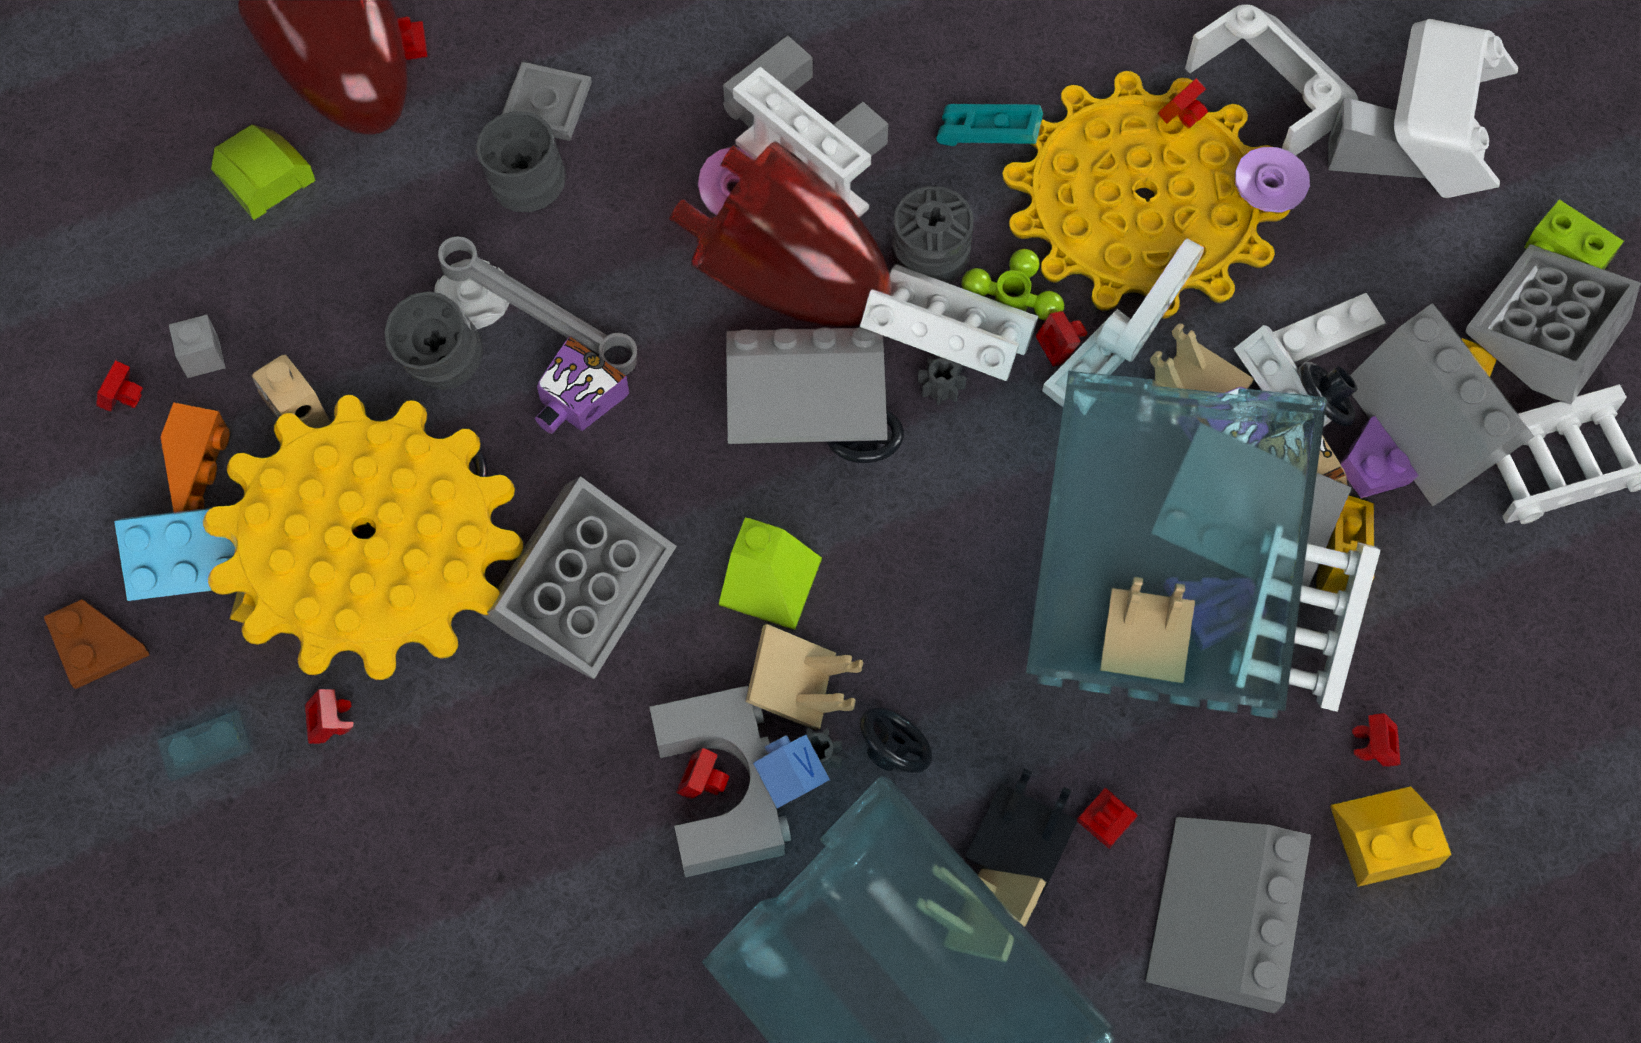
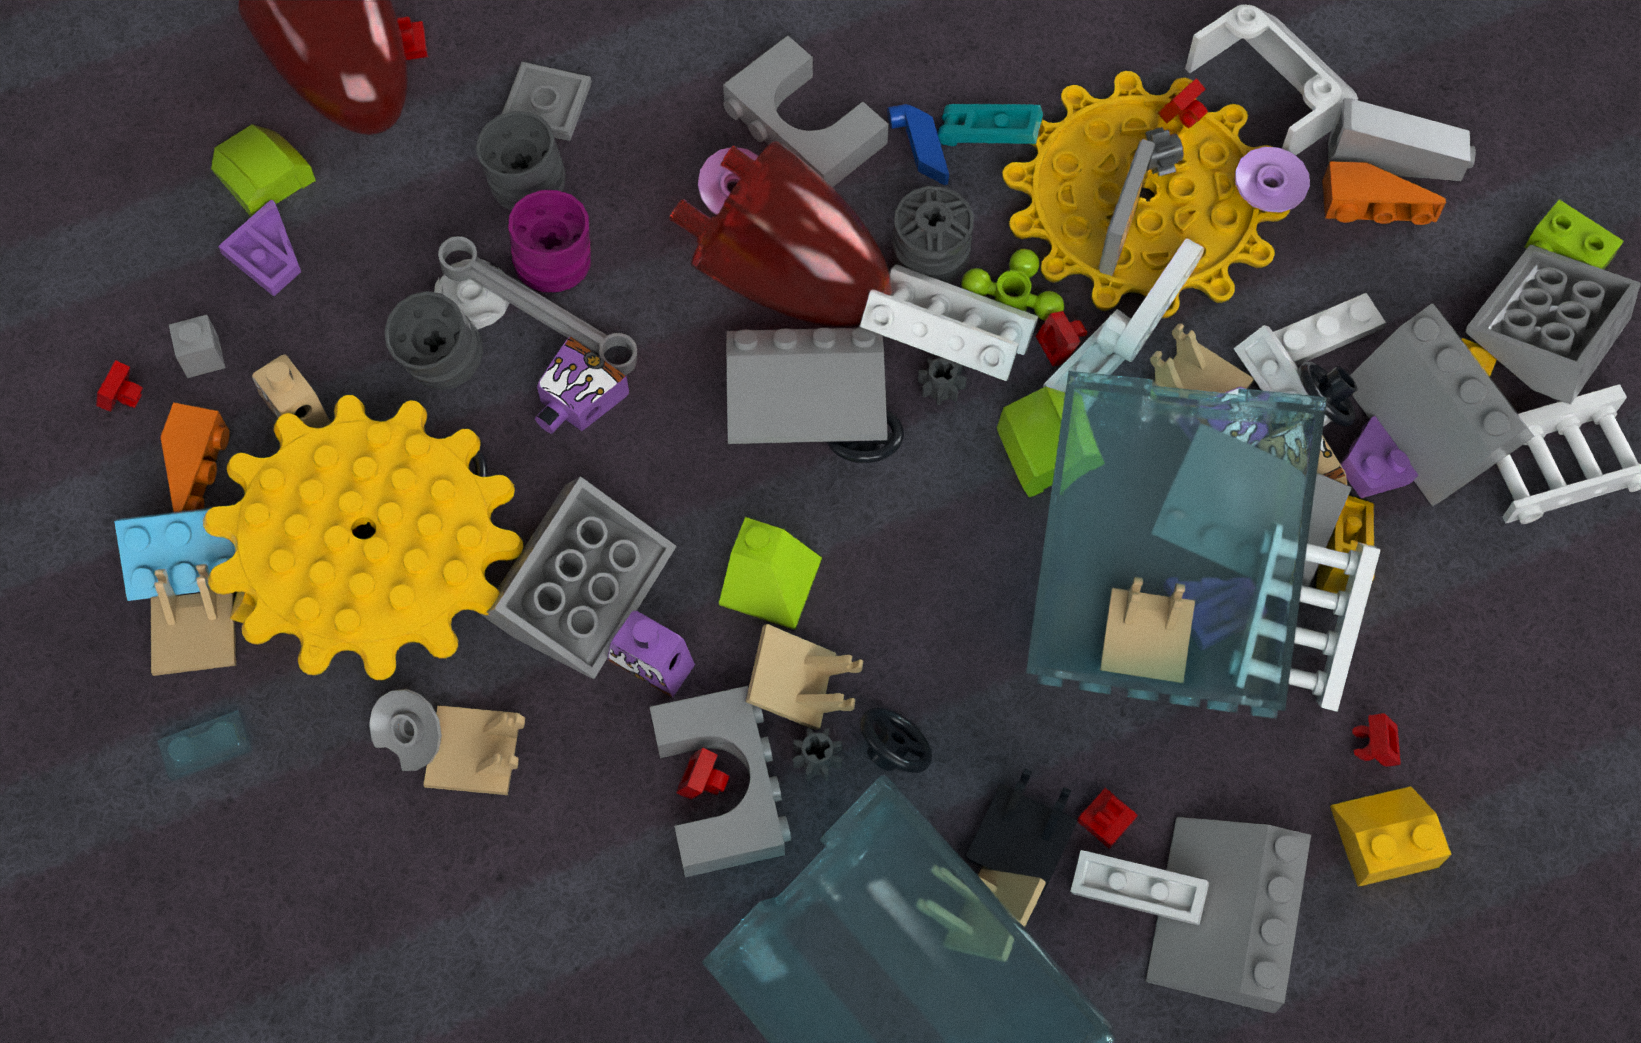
(91, 643): dark orange wing -> none
(191, 629): none -> tan plate
(263, 250): none -> medium lavender wing
(322, 716): red tile -> none
(392, 728): none -> light grey dish
(475, 750): none -> tan plate
(550, 240): none -> magenta wheel
(647, 651): none -> medium lavender torso
(790, 769): medium blue brick -> none
(803, 131): white fence -> none
(922, 139): none -> blue piece
(1031, 437): none -> lime slope
(1126, 207): none -> light grey tile
(1140, 887): none -> white plate
(1167, 151): none -> dark grey gear
(1374, 194): none -> orange slope
(1440, 100): white windscreen -> none

